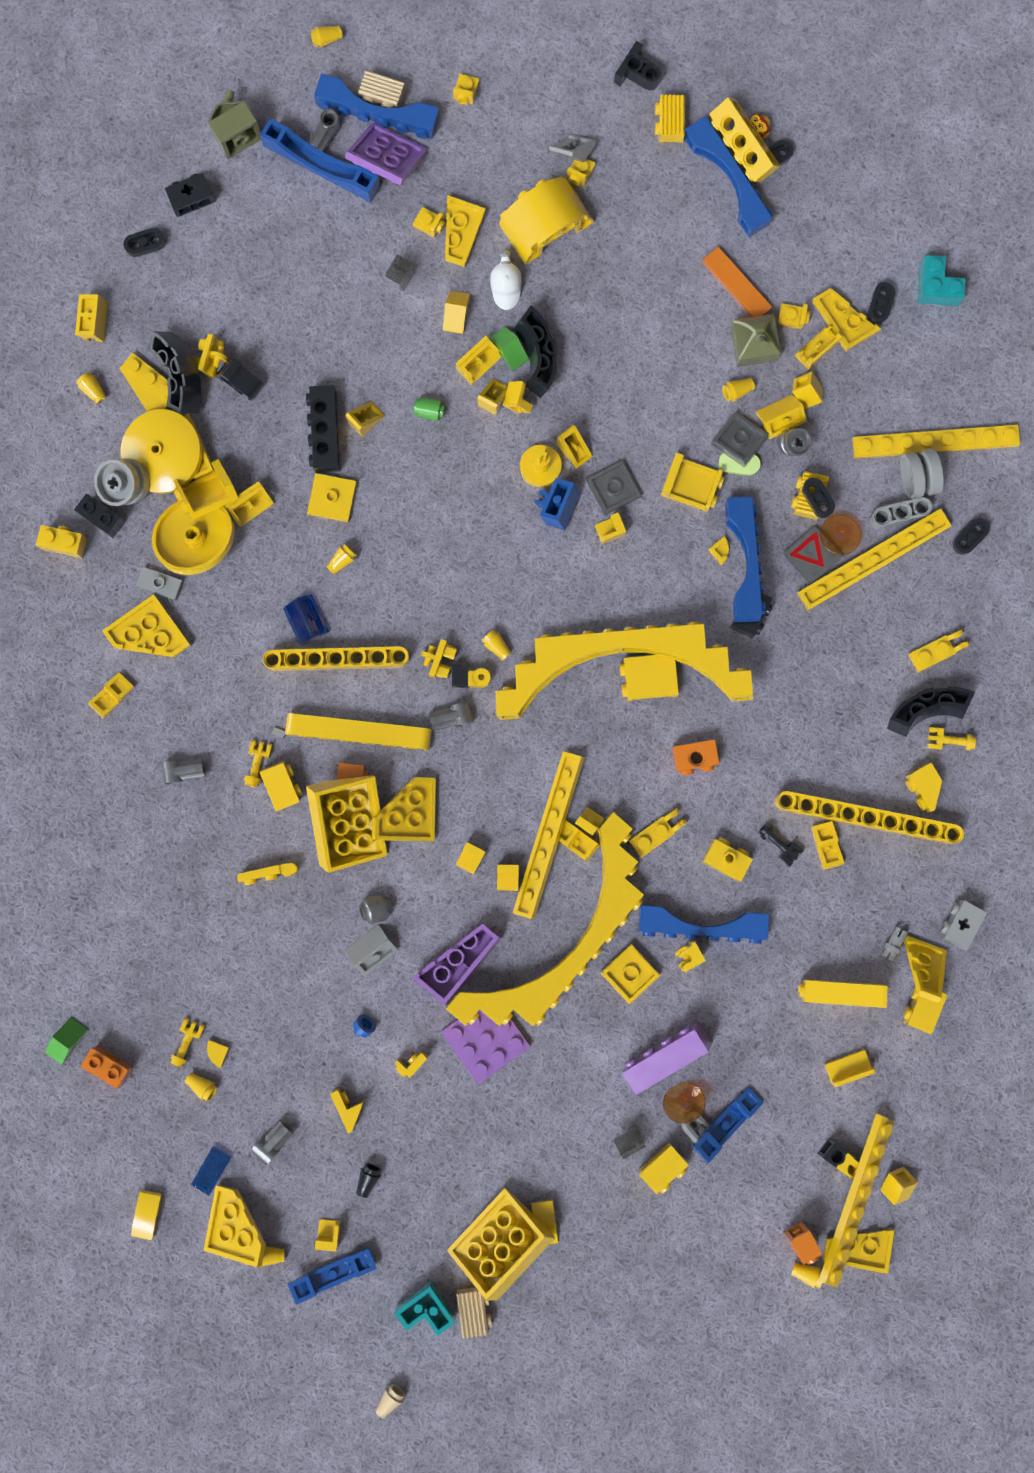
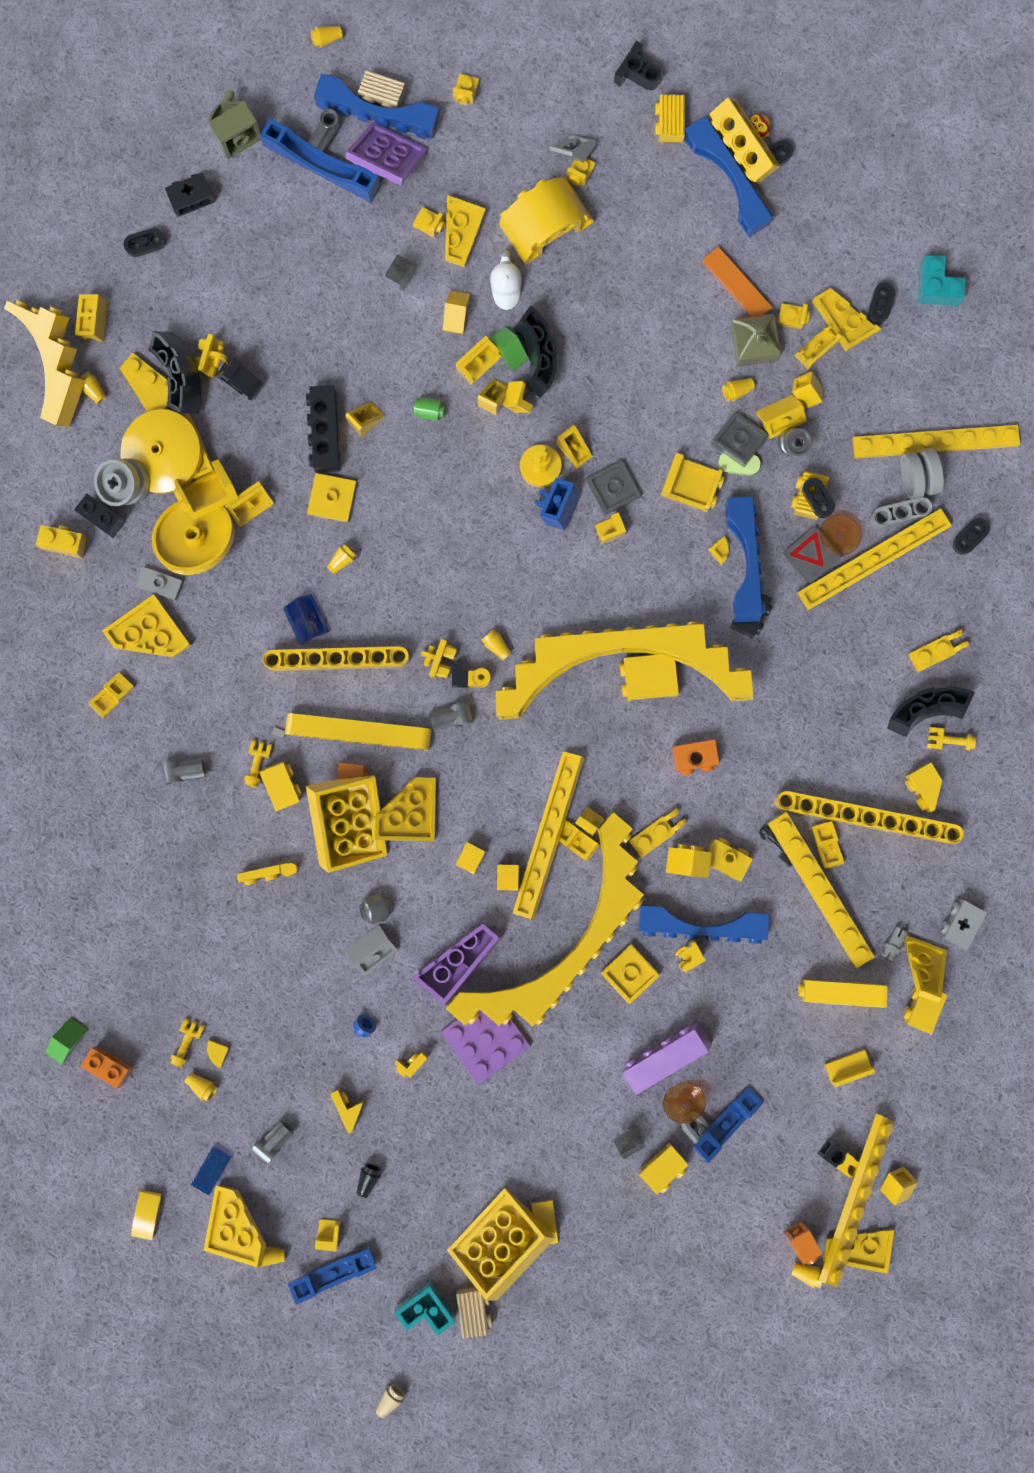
(62, 383): none -> yellow arch
(688, 861): none -> yellow brick
(820, 889): none -> yellow plate

